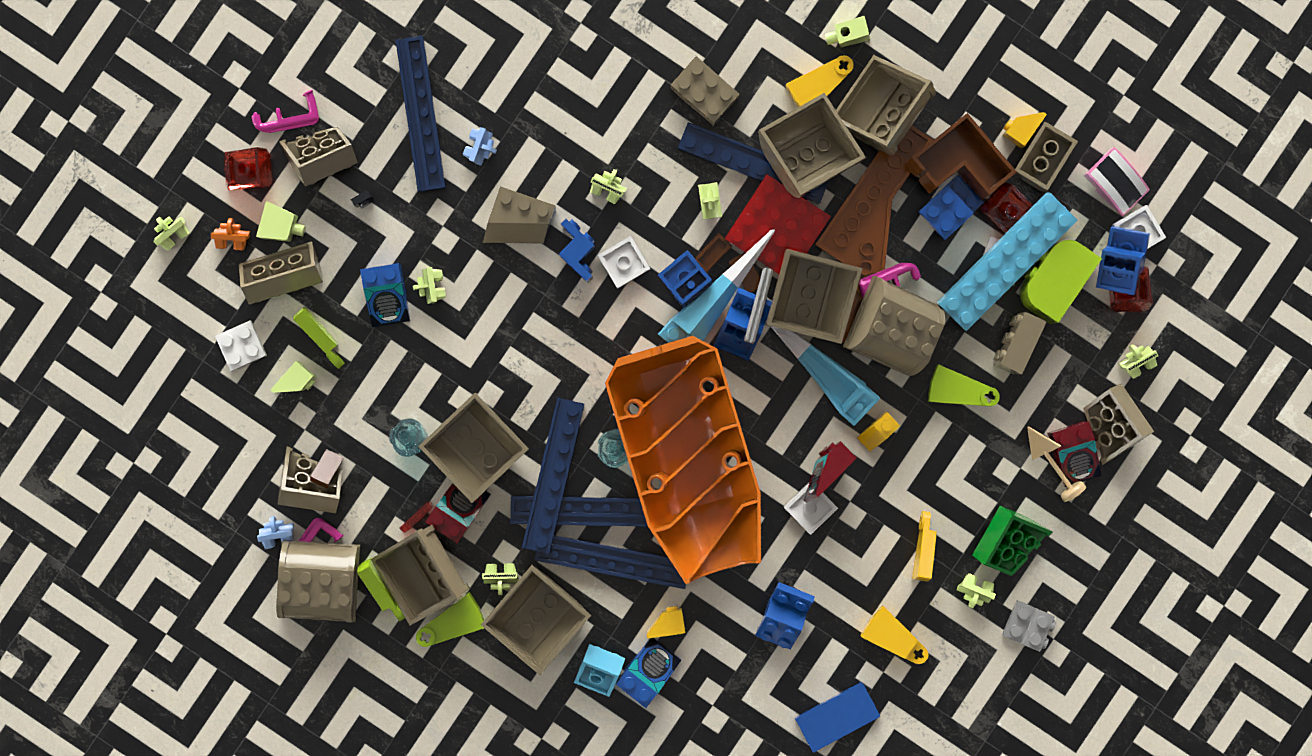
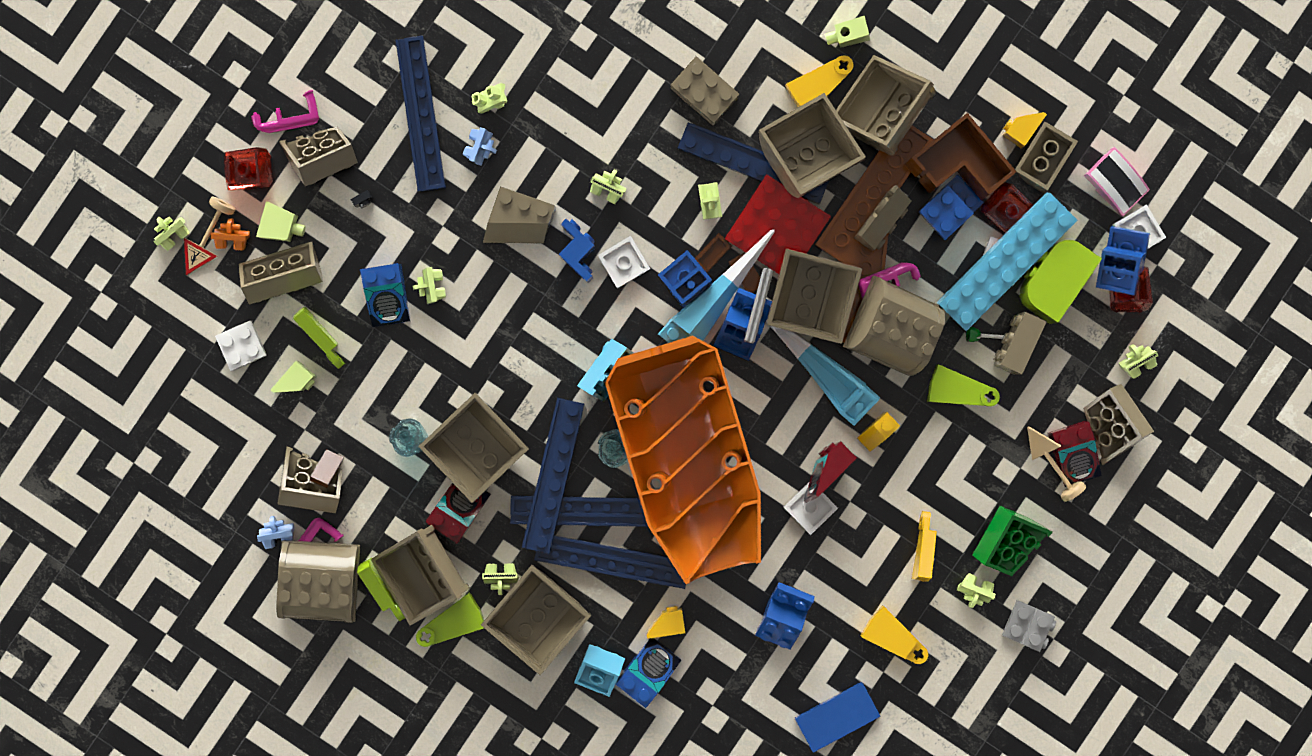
(196, 254): none -> tan piece
(416, 517): clear red tile -> none
(490, 98): none -> yellowish green hips
(595, 378): none -> medium azure wedge
(883, 219): none -> dark tan wedge
(973, 335): none -> green hinge

